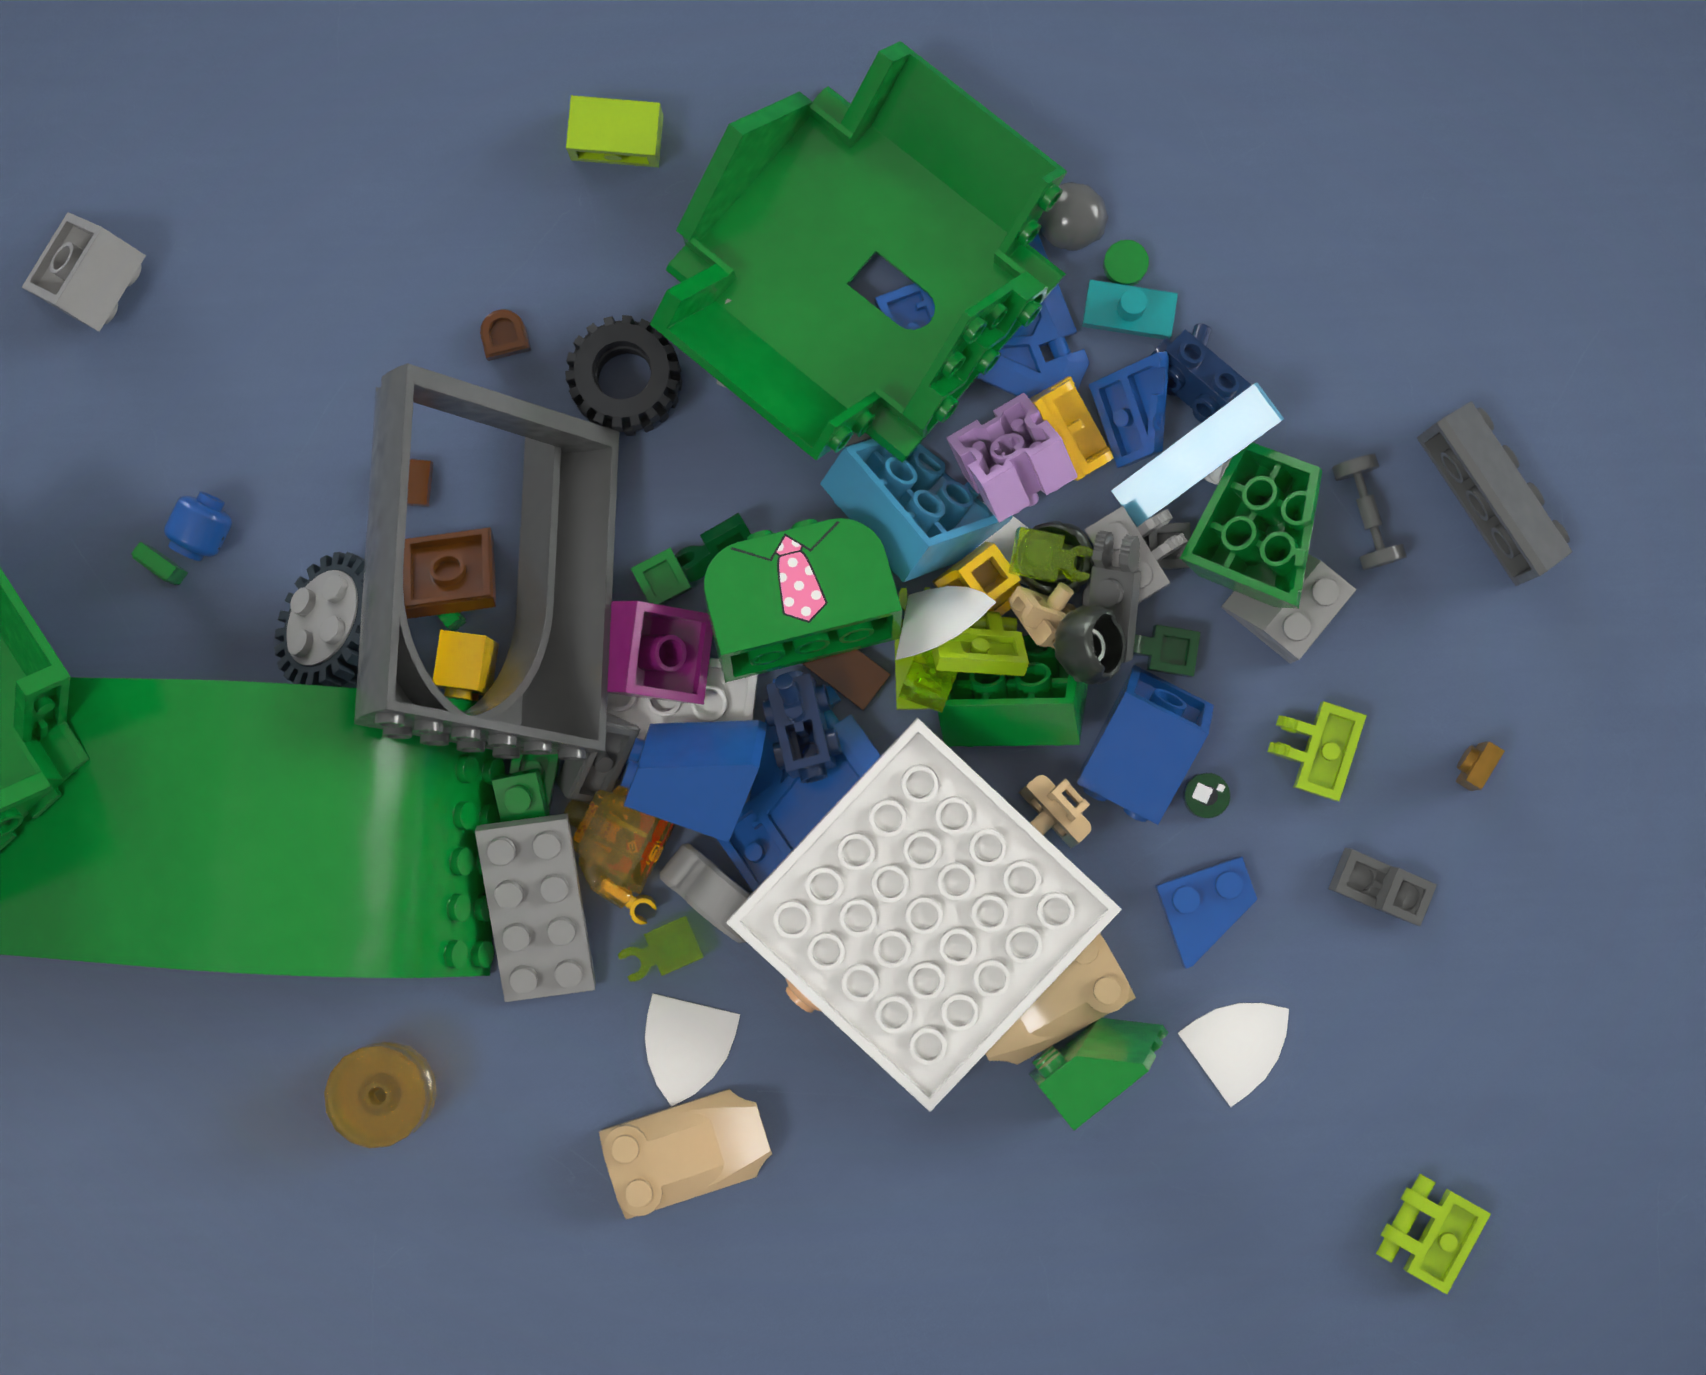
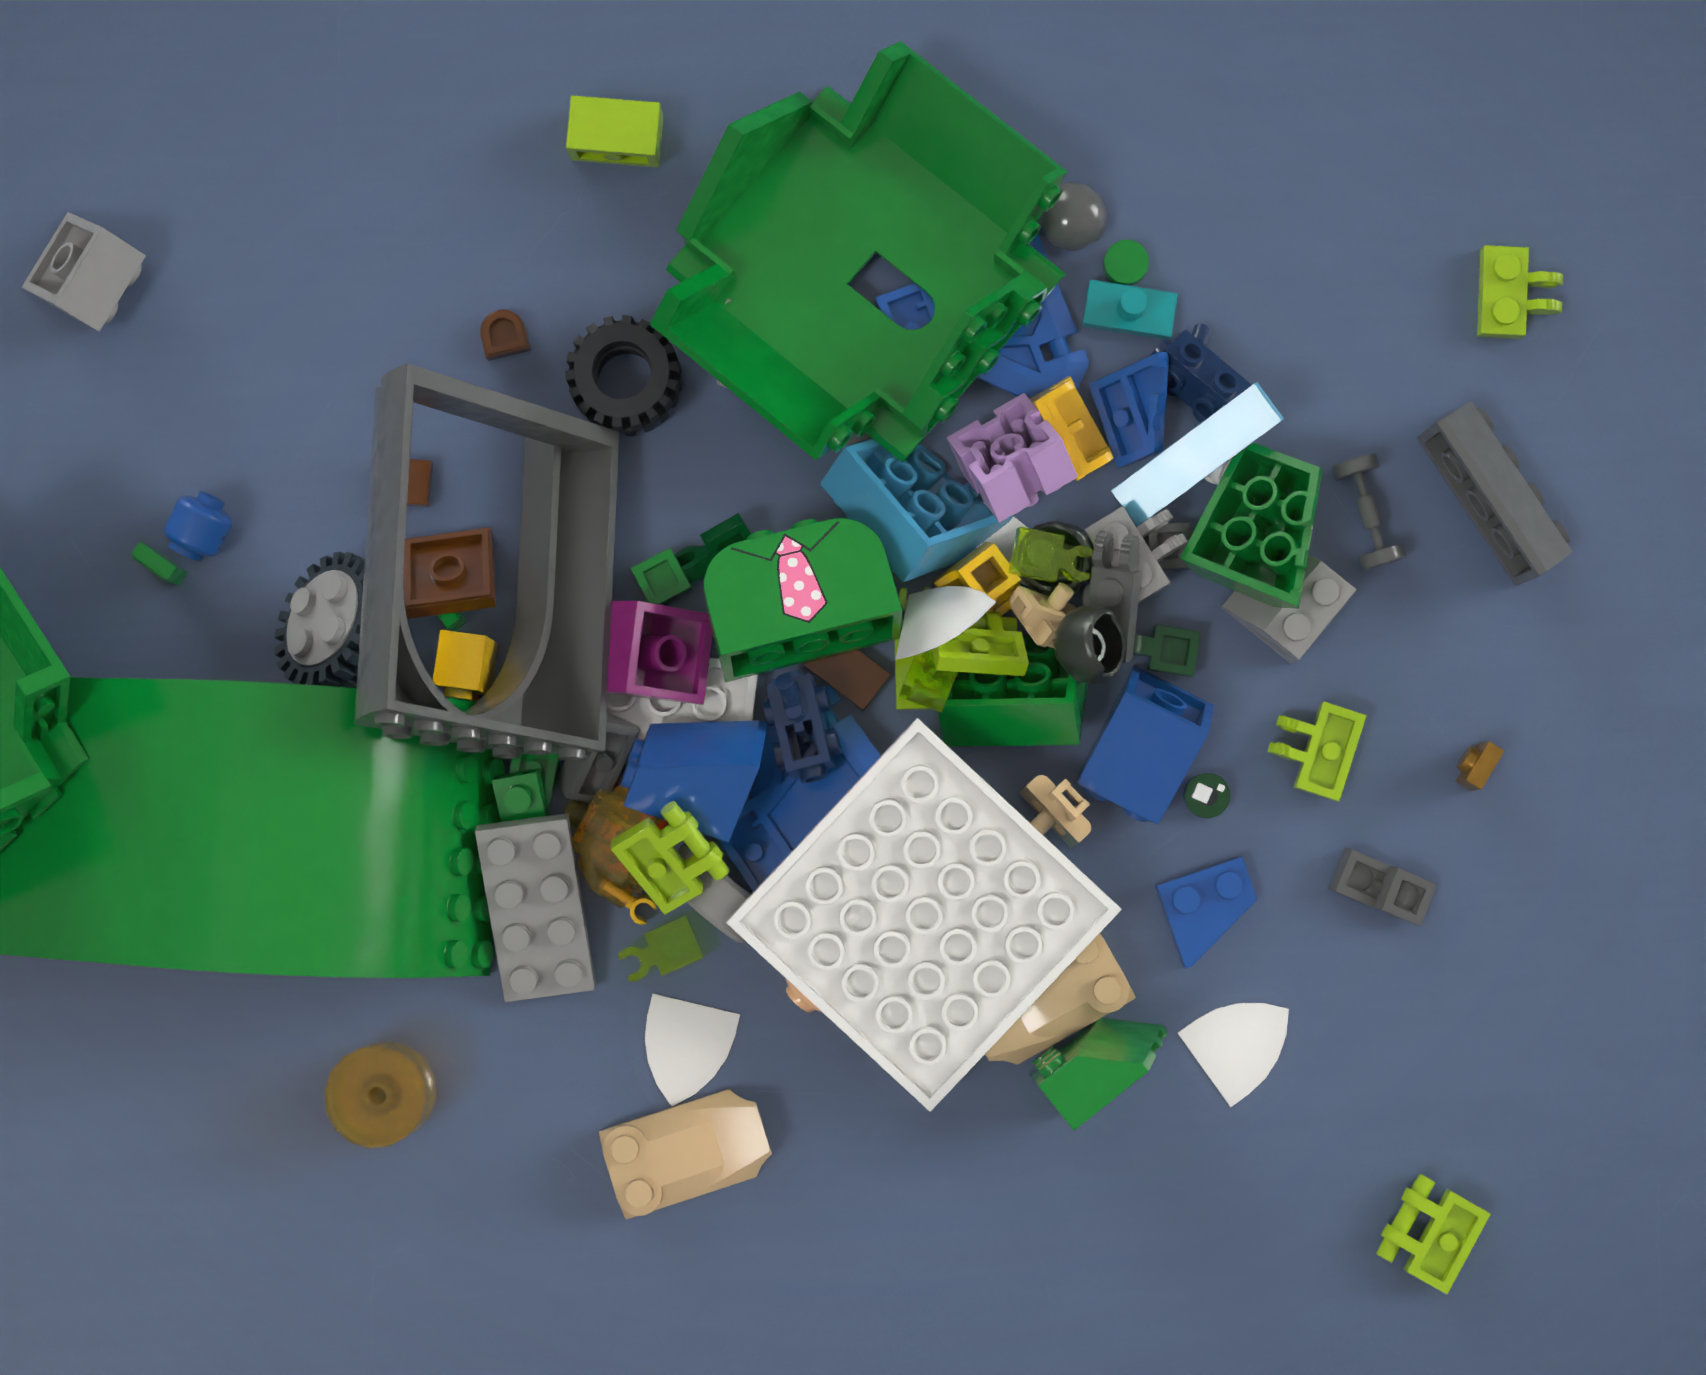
(658, 865): none -> lime plate
(1504, 292): none -> lime hinge

